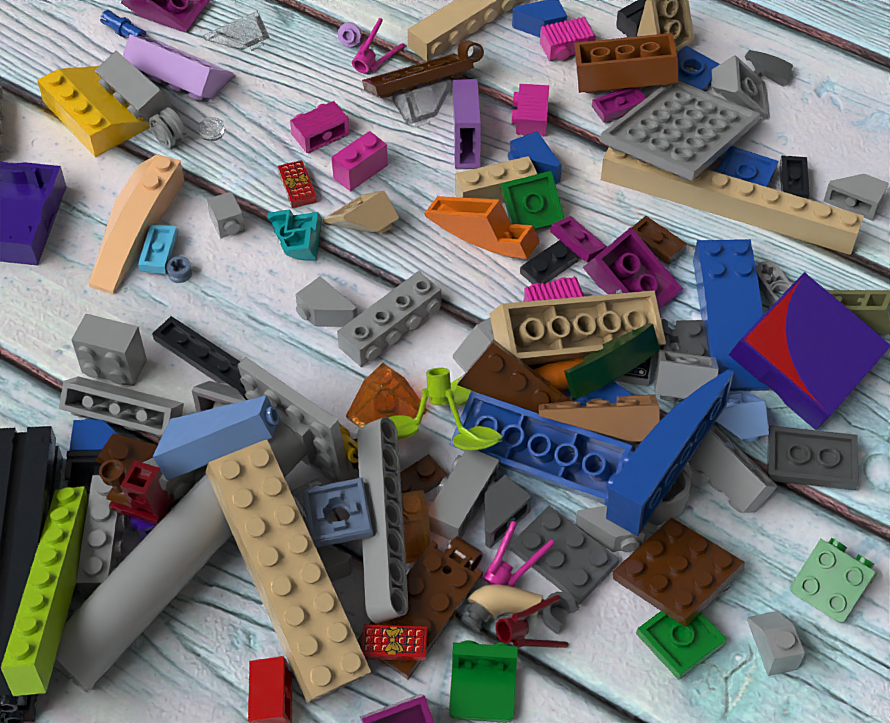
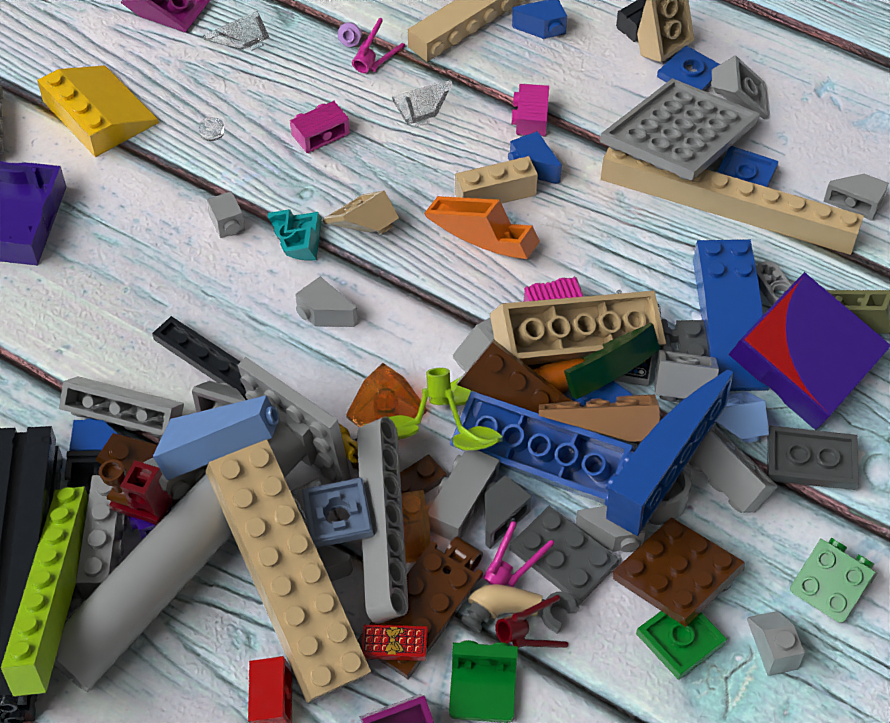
(109, 349): light grey brick -> none
(121, 25): blue pin -> none
(131, 87): light grey slope -> none
(135, 208): light nougat wedge -> none
(157, 248): medium azure plate -> none
(167, 127): light grey wheel -> none
(176, 67): lavender slope -> none
(182, 275): sand blue bush -> none
(297, 184): red tile -> none
(359, 161): dark pink brick -> none
(389, 319): light grey brick -> none
(426, 72): reddish brown hinge -> none
(466, 123): medium lavender slope -> none
(532, 200): green plate -> none
(548, 263): black plate -> none
(560, 37): dark pink brick -> none
(577, 238): magenta plate -> none
(617, 103): magenta plate -> none
(626, 63): dark orange brick -> none
(632, 267): magenta slope -> none
(659, 240): reddish brown plate -> none
(770, 66): dark grey slope -> none
(794, 176): black plate -> none

